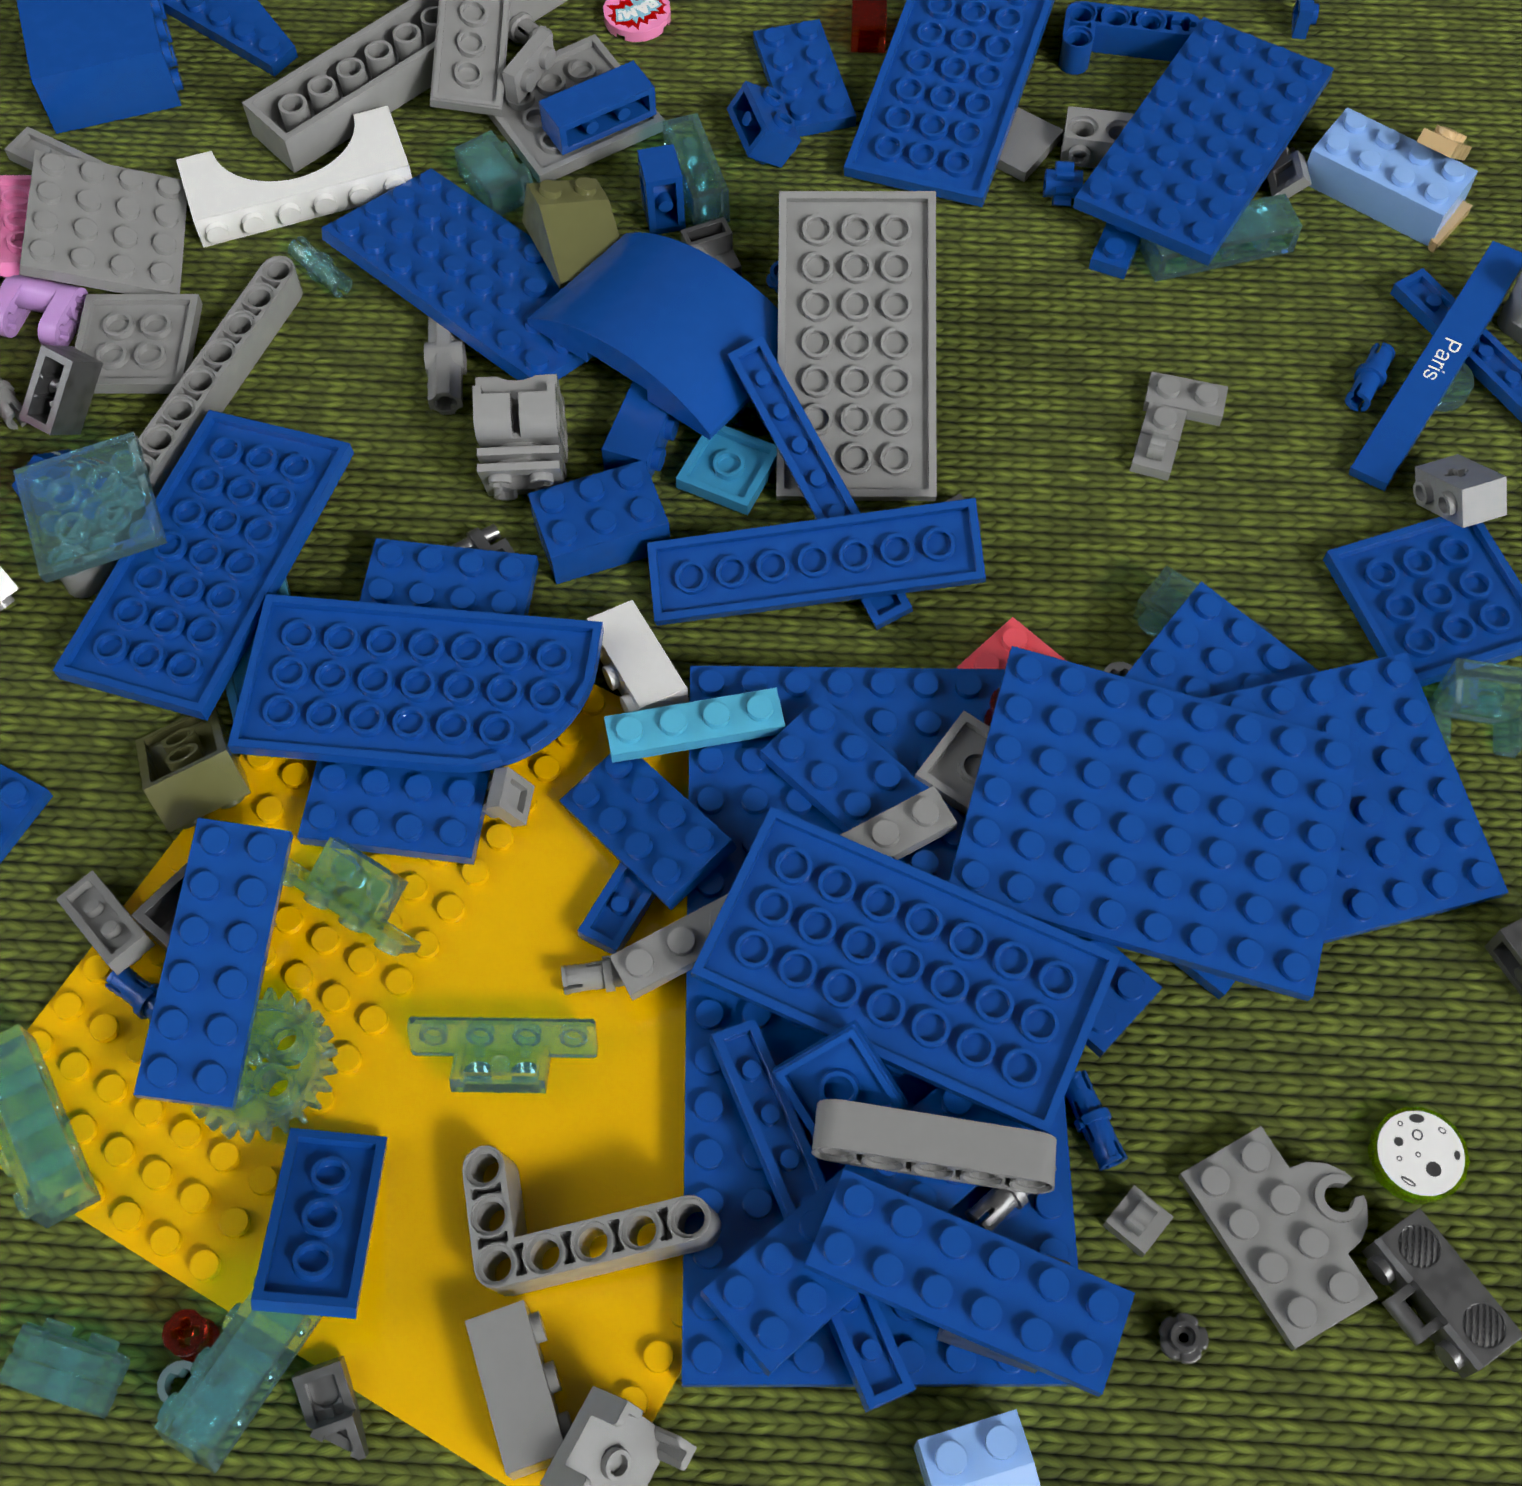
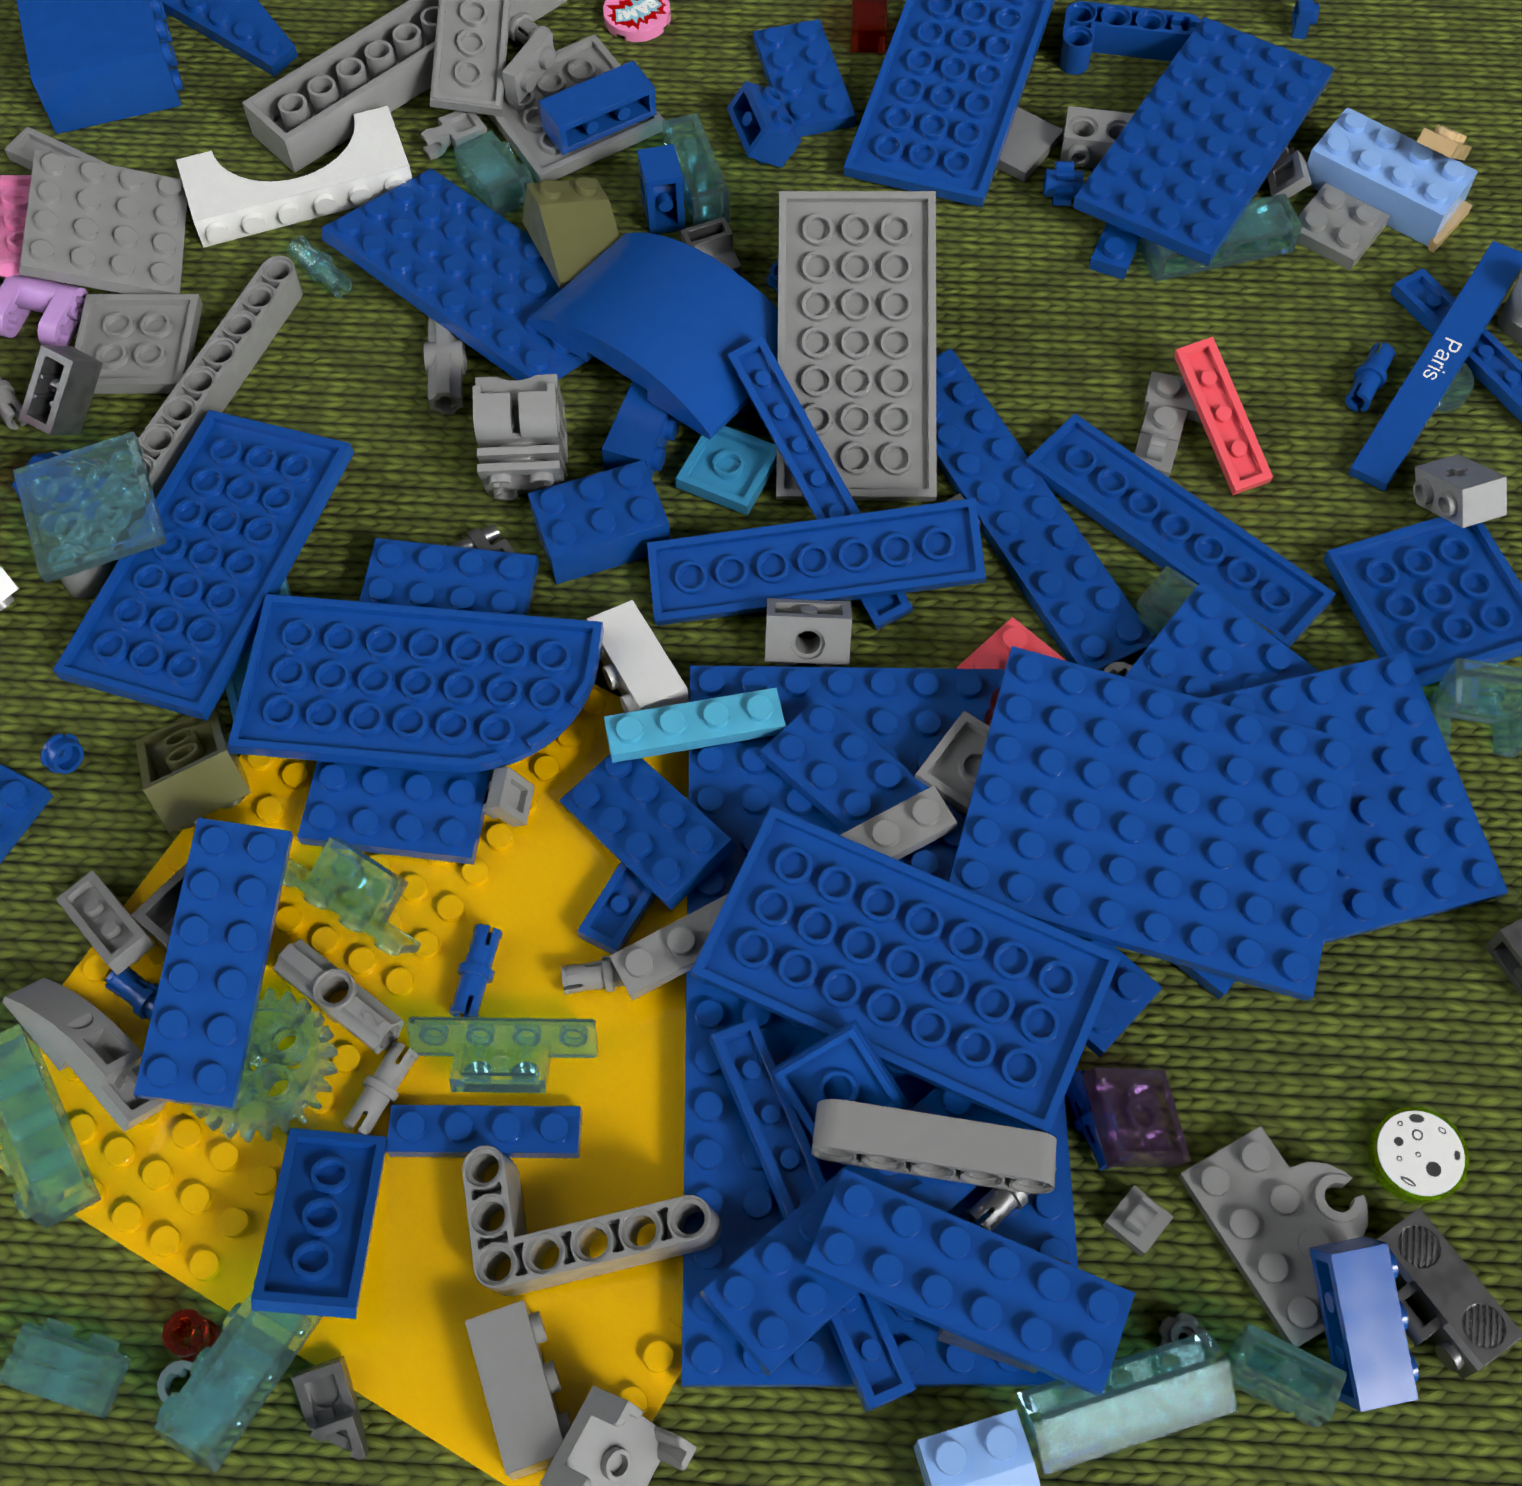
(62, 753): none -> blue plate
(89, 1042): none -> light grey slope
(357, 1012): none -> light grey piece
(380, 1089): none -> light grey pin
(452, 130): none -> light grey plate
(461, 1128): none -> blue plate
(475, 971): none -> blue pin
(793, 616): none -> light grey brick
(1031, 528): none -> blue plate
(1136, 1117): none -> clear purple plate
(1141, 1401): none -> clear light blue brick
(1177, 528): none -> blue plate
(1223, 416): none -> coral plate
(1285, 1376): none -> clear light blue brick
(1340, 226): none -> light grey plate
(1365, 1322): none -> brick

